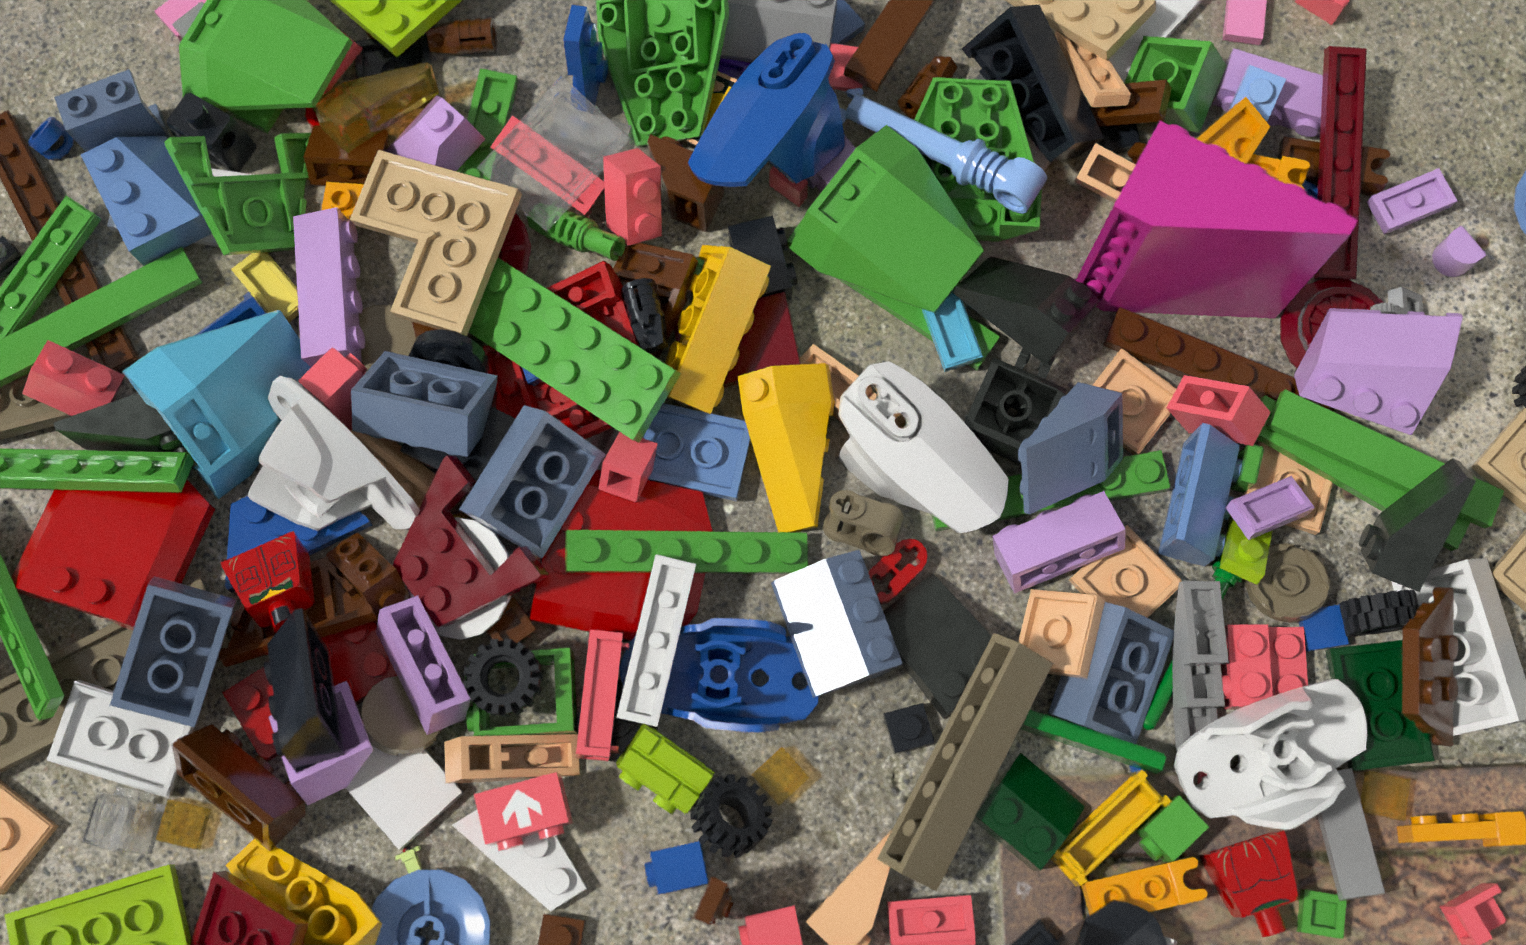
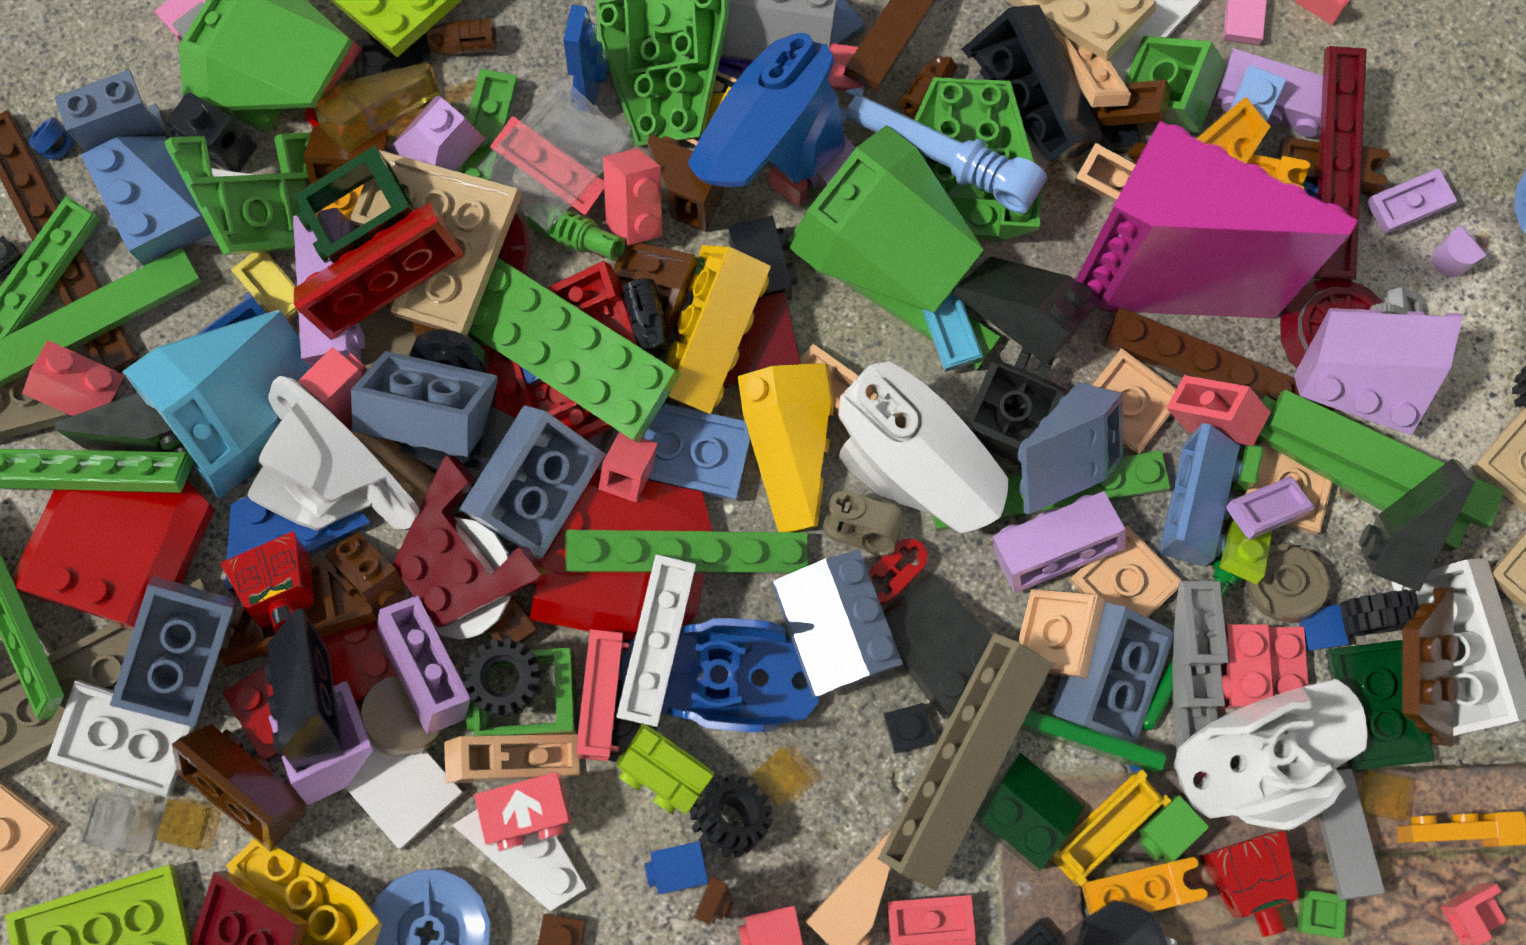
(338, 184): none -> dark green window
(377, 271): none -> red slope
(410, 858): yellowish green piece -> none

